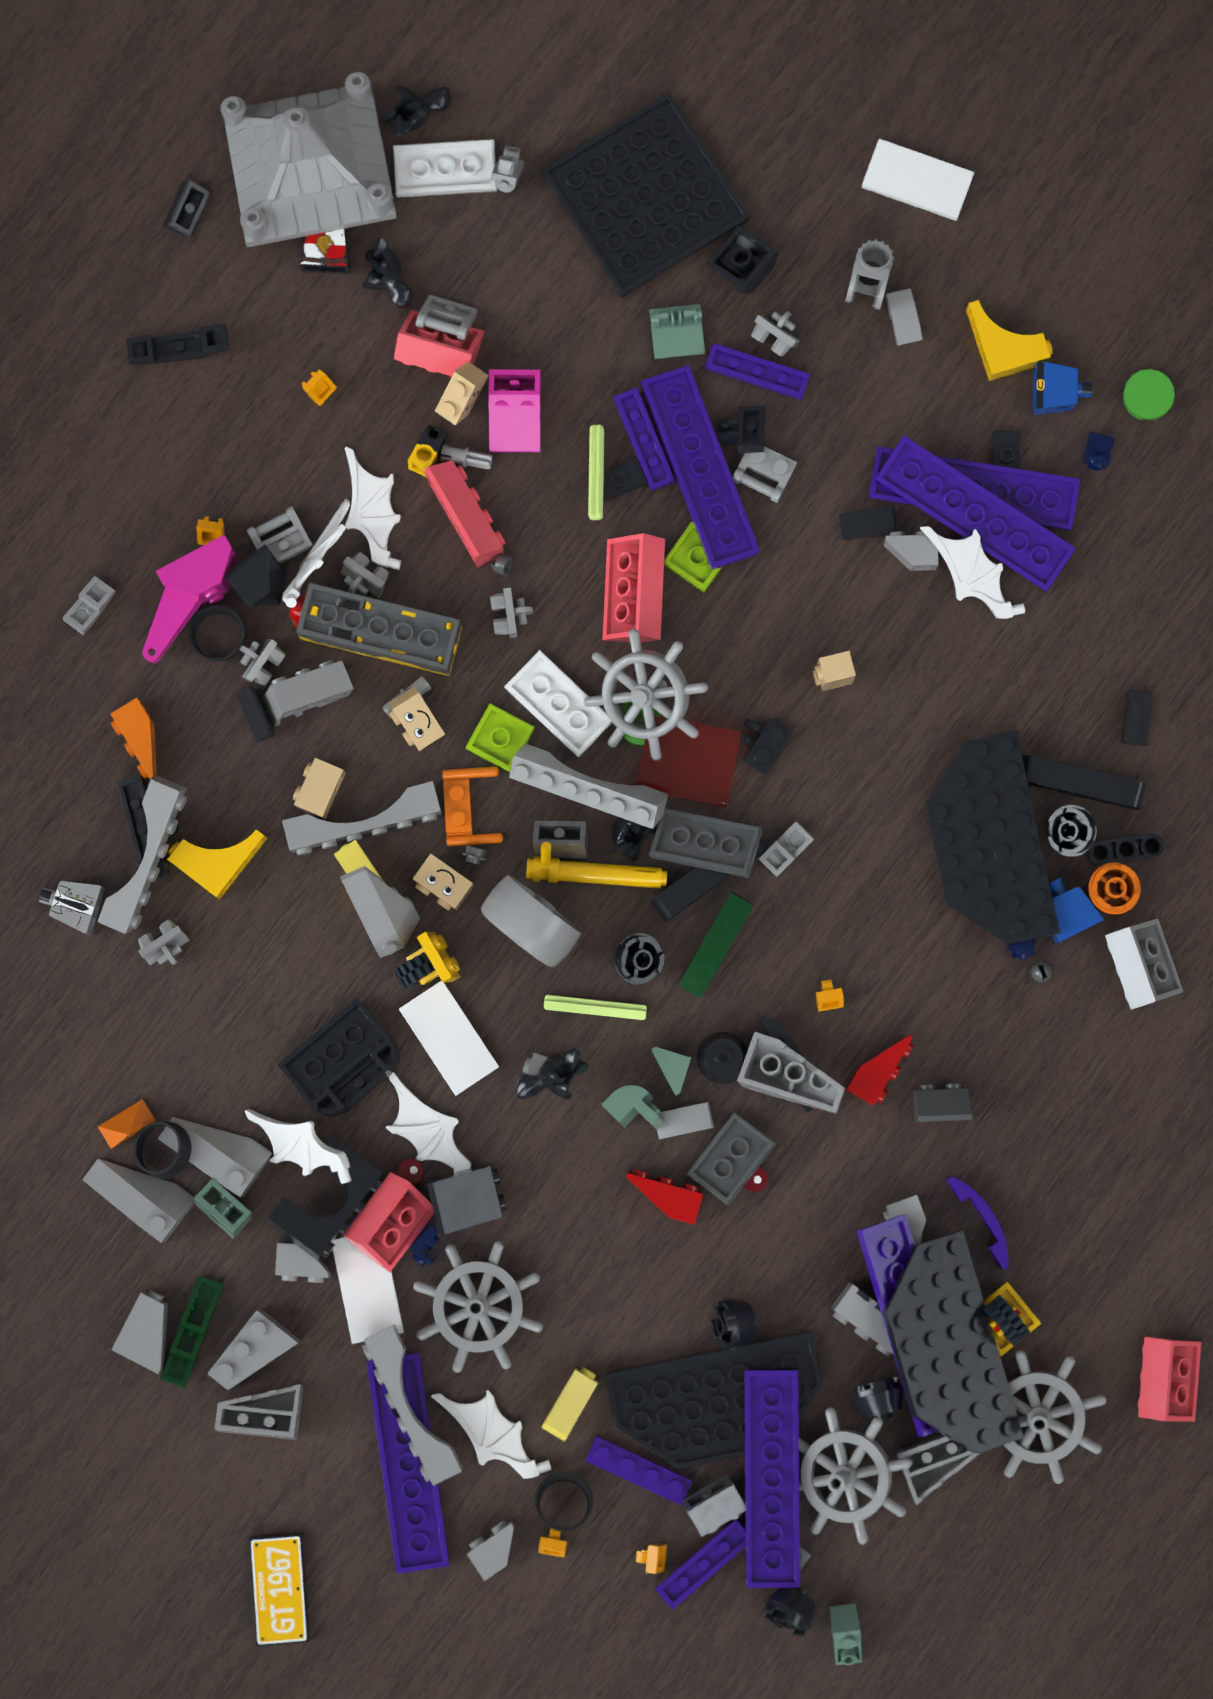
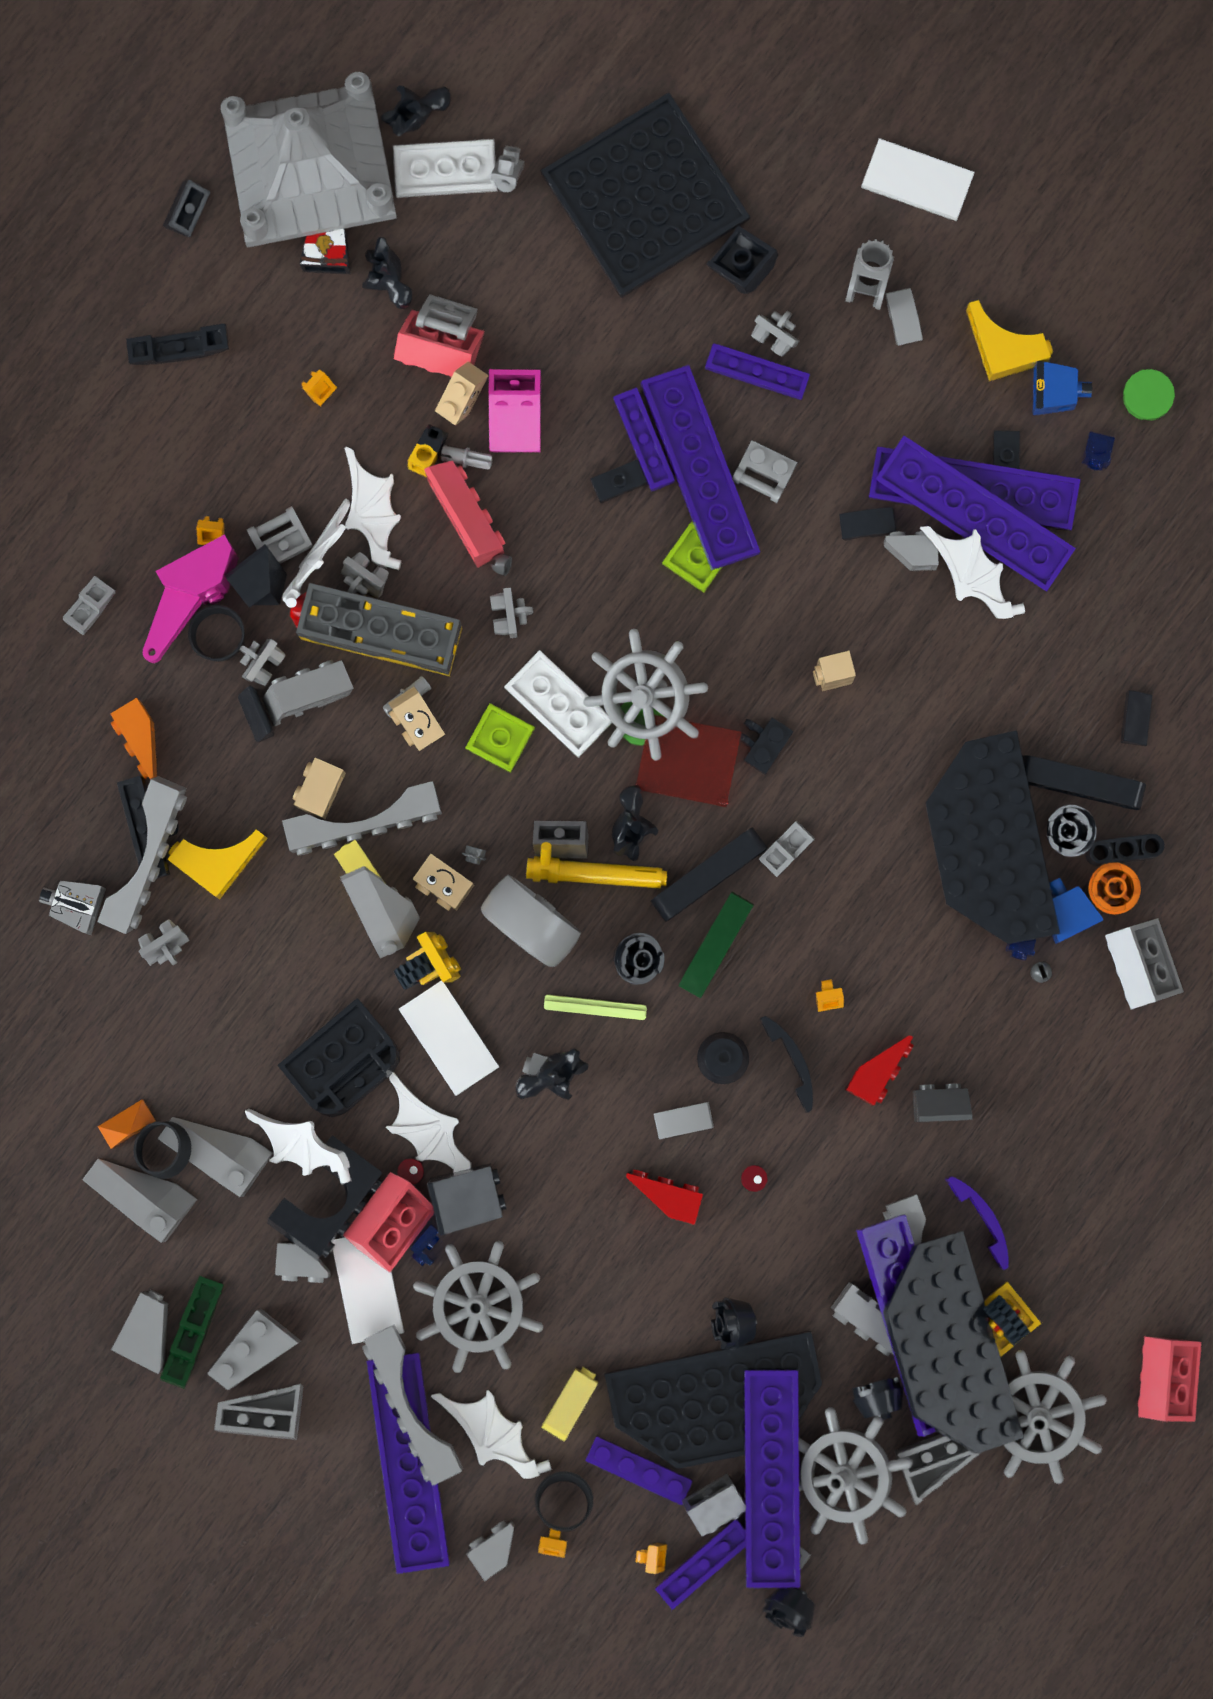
(222, 1208): sand green brick -> none
(279, 1589): yellow tile -> none
(458, 806): orange plate -> none
(596, 472): yellowish green axle -> none
(629, 802): light grey arch -> none
(630, 1101): sand green brick -> none
(633, 587): coral slope -> none
(673, 1067): sand green slope -> none
(677, 331): sand green hinge -> none
(706, 842): dark grey tile -> none
(731, 1159): dark grey tile -> none
(746, 430): black hinge -> none
(784, 1074): light grey wedge -> none
(846, 1634): sand green slope -> none

